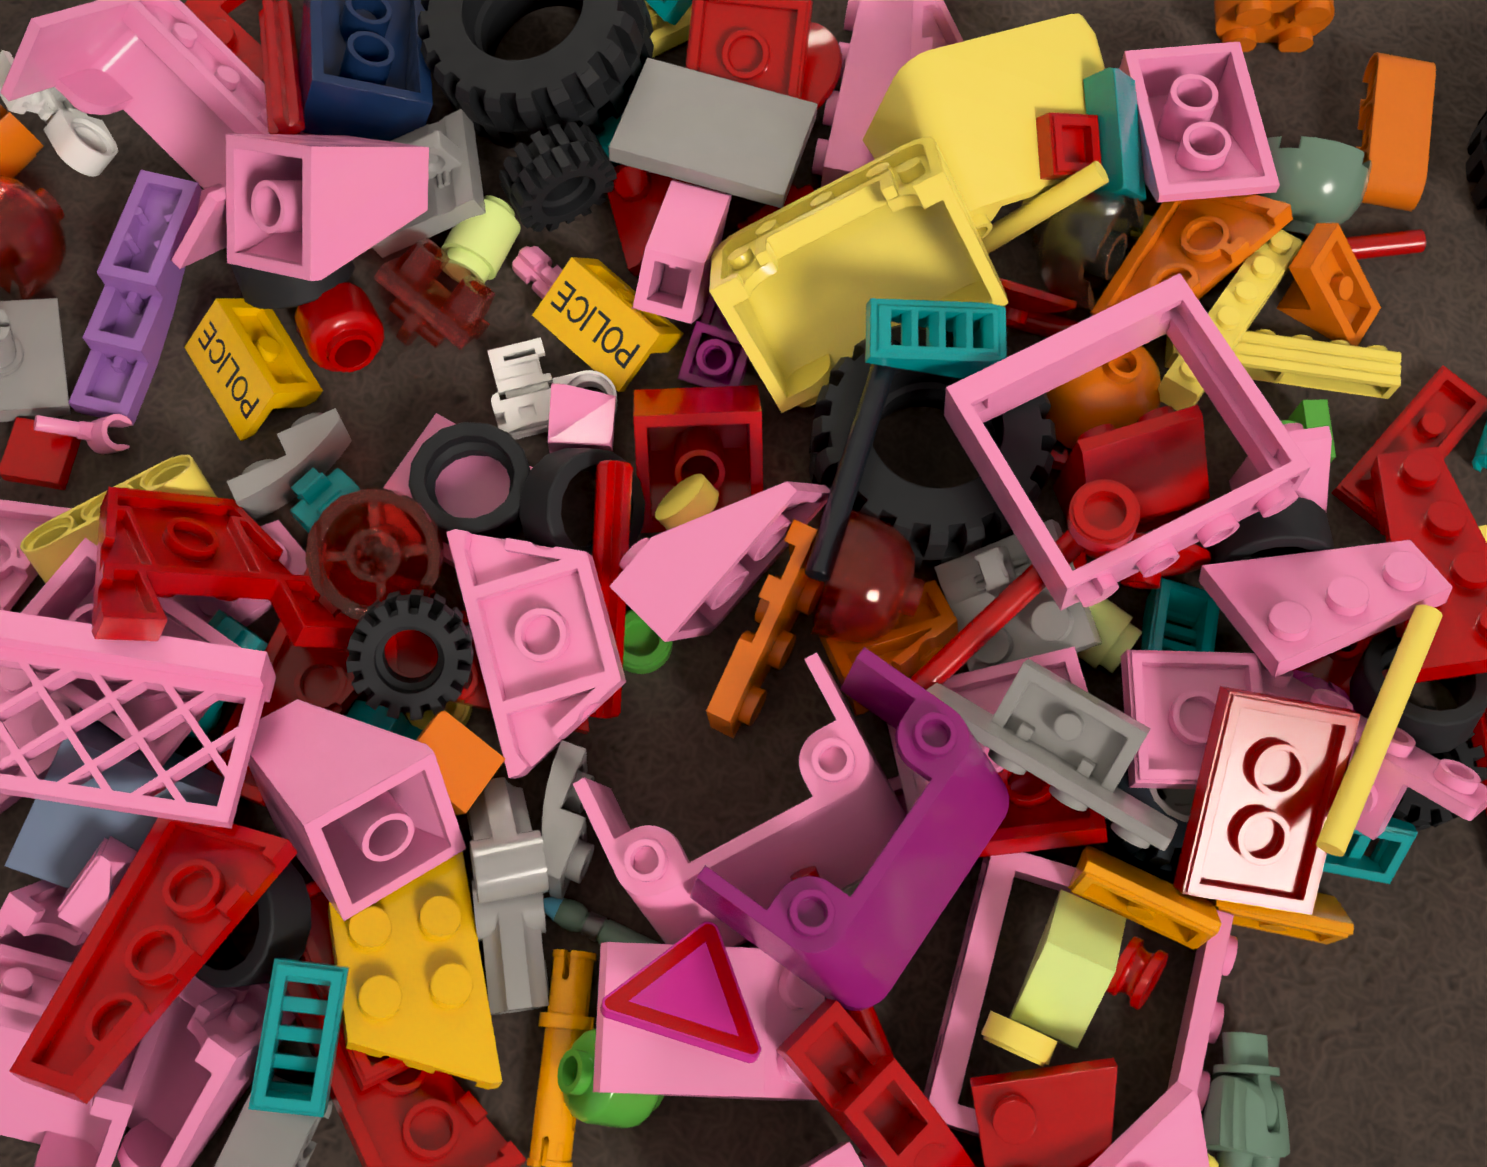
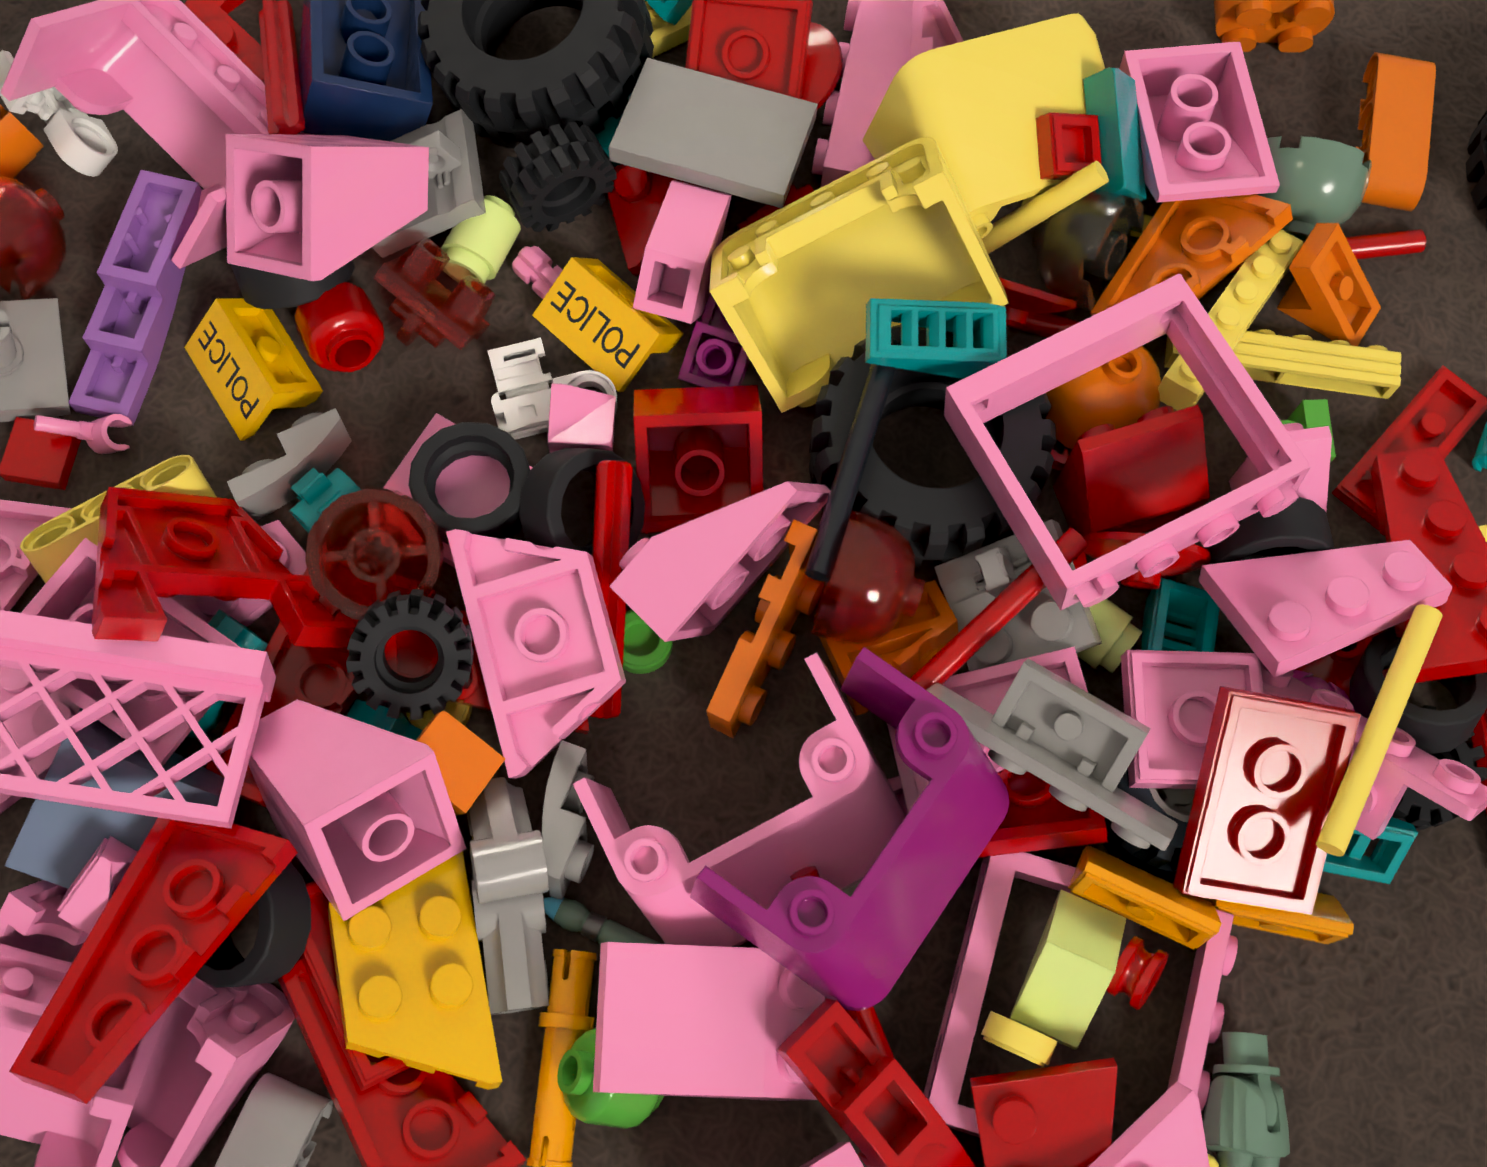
(296, 1097): teal slope -> none
(687, 501): light yellow tile -> none
(689, 998): piece -> none
(1103, 515): red tile -> none

